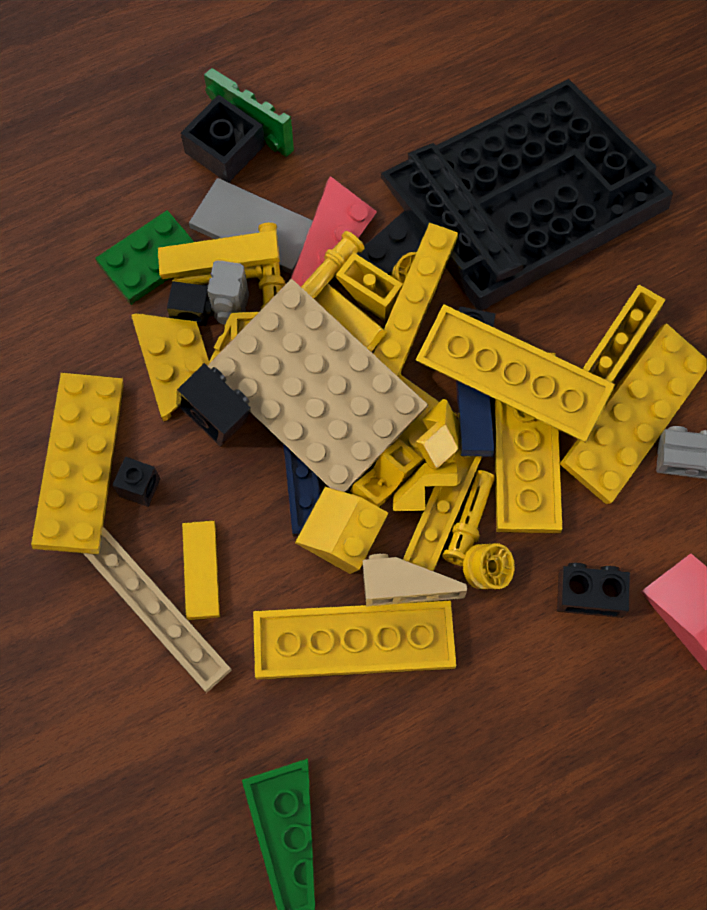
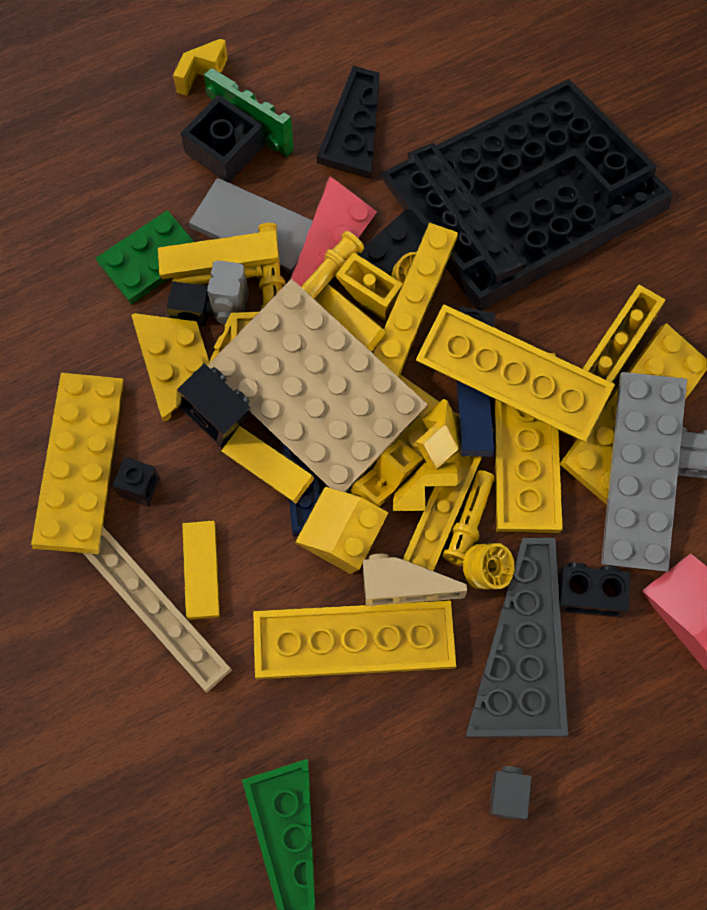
(199, 62): none -> yellow slope
(268, 464): none -> yellow tile
(351, 132): none -> black wing
(510, 794): none -> dark grey brick
(525, 668): none -> dark grey wing
(644, 471): none -> light grey plate

